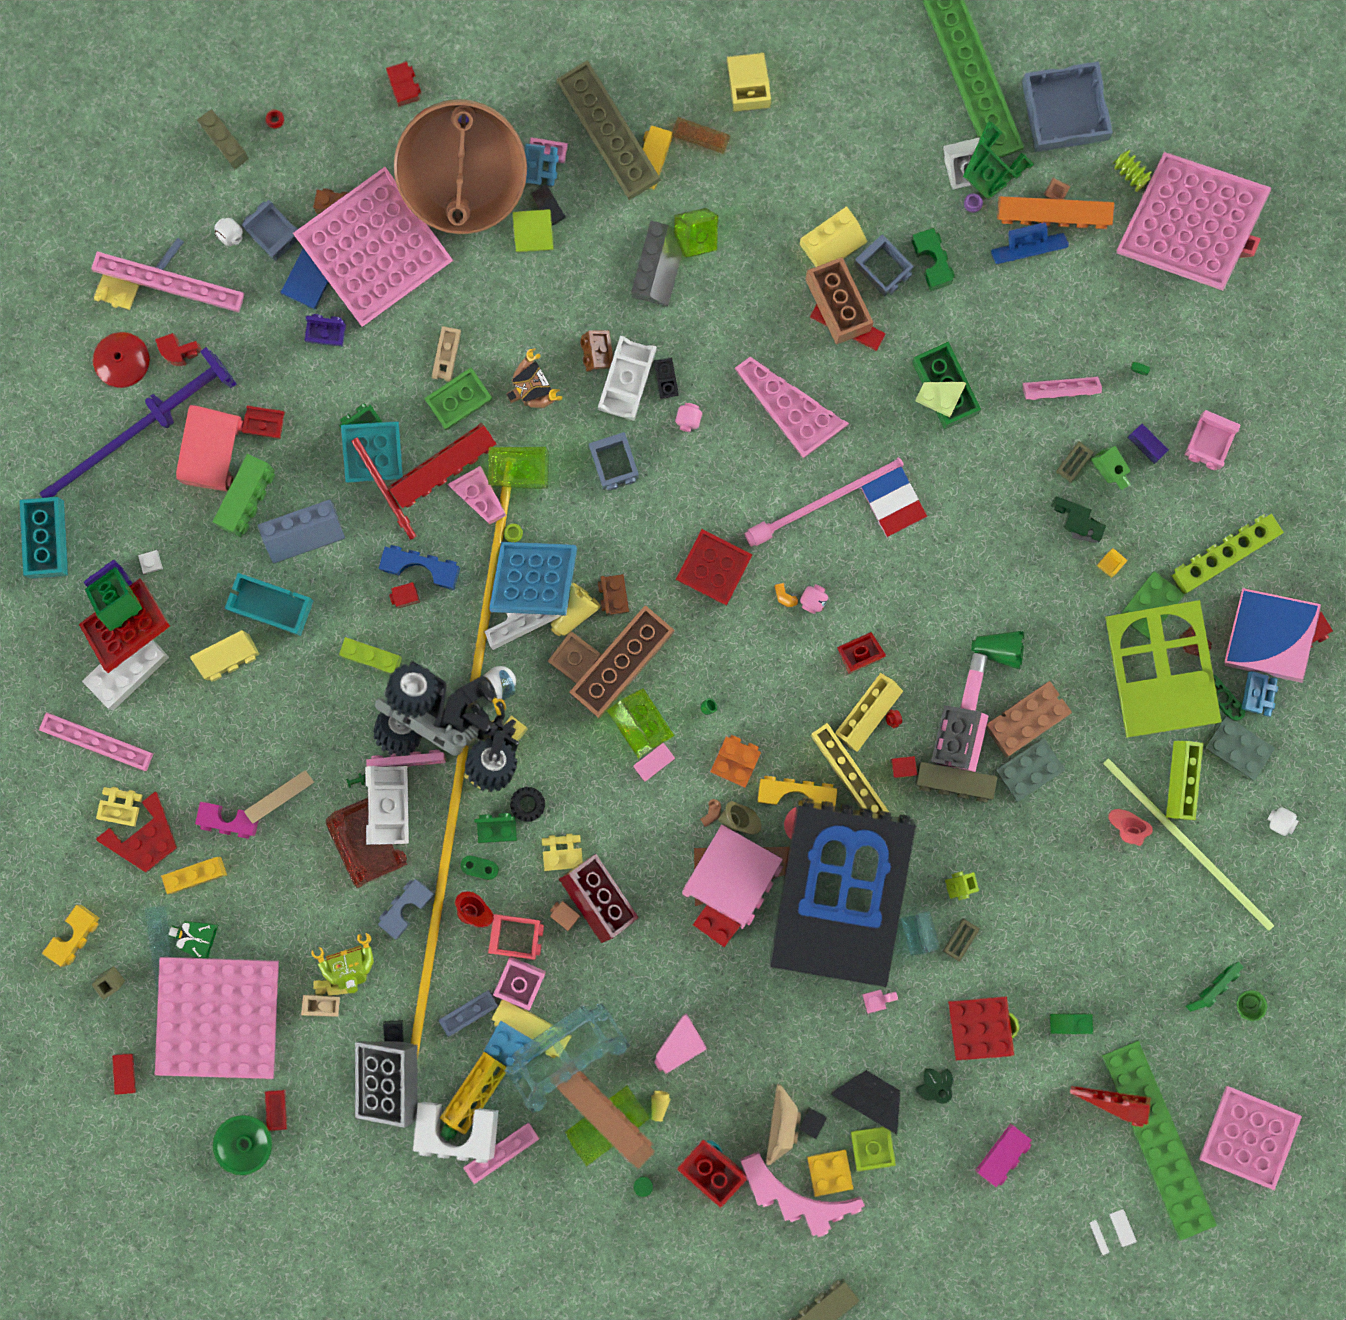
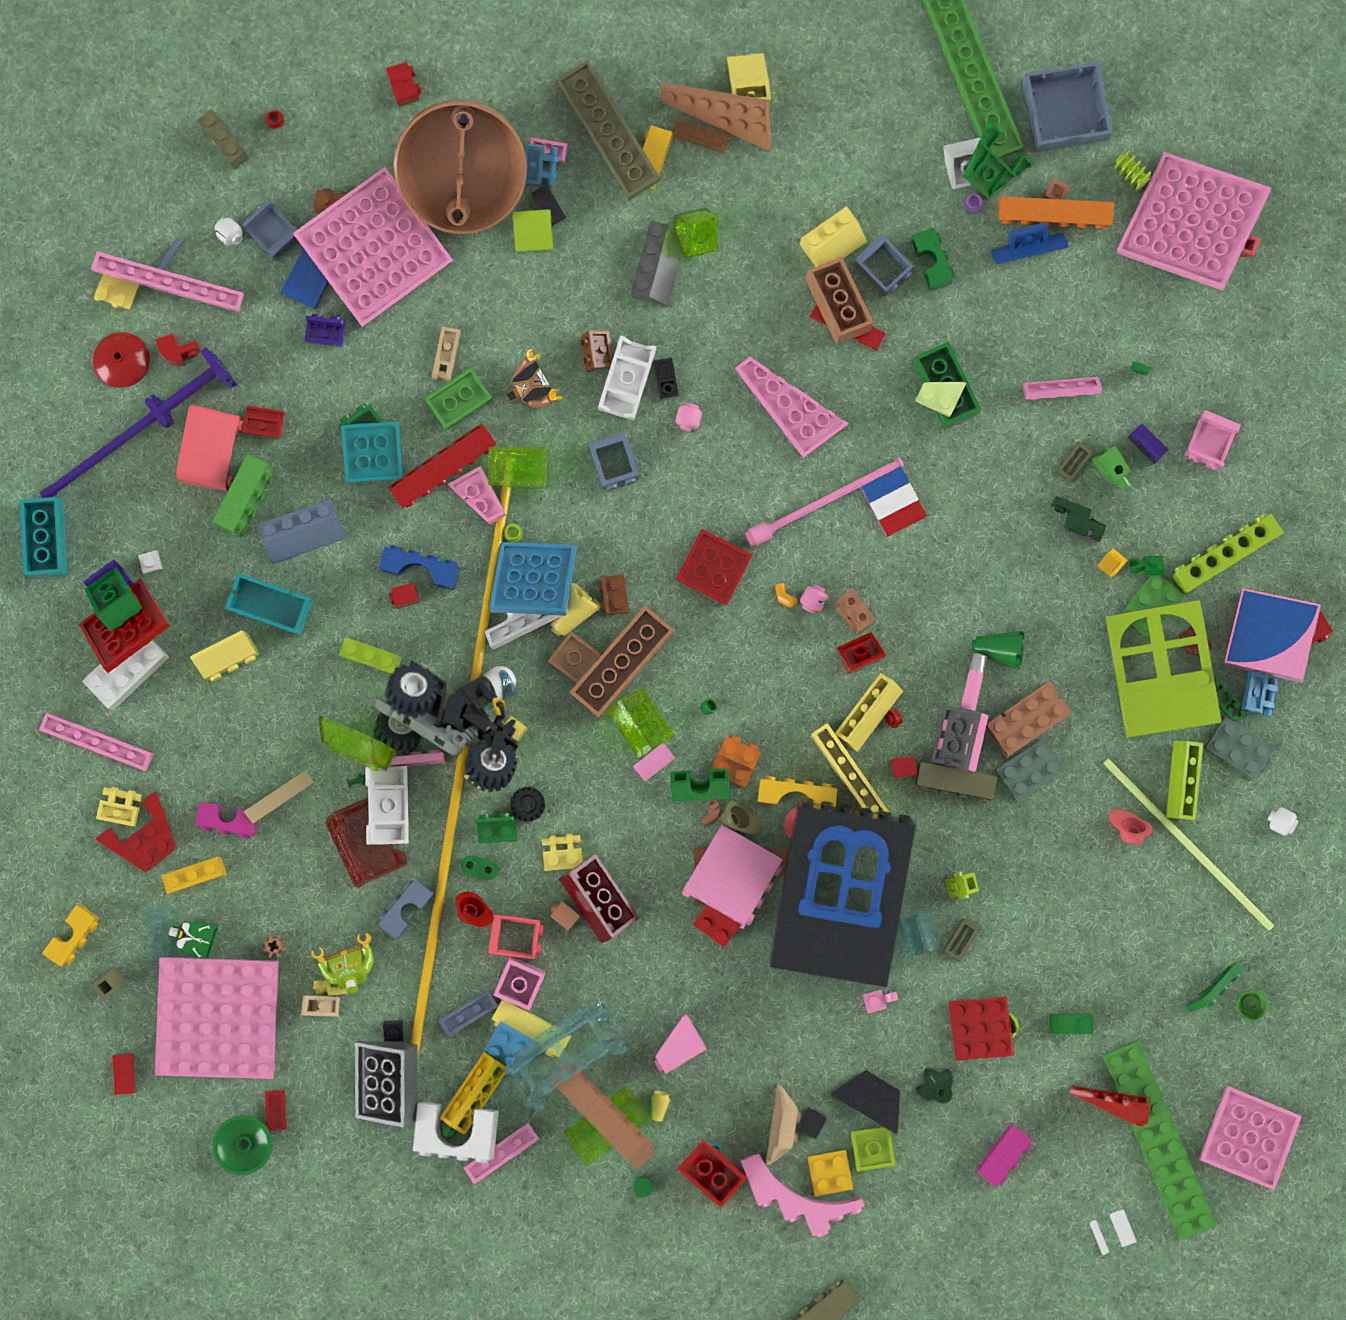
(269, 948): none -> nougat gear
(355, 744): none -> clear neon green slope
(403, 521): red bar -> none
(686, 789): none -> green arch
(733, 113): none -> nougat wing
(852, 606): none -> nougat window
(1150, 565): none -> green plate

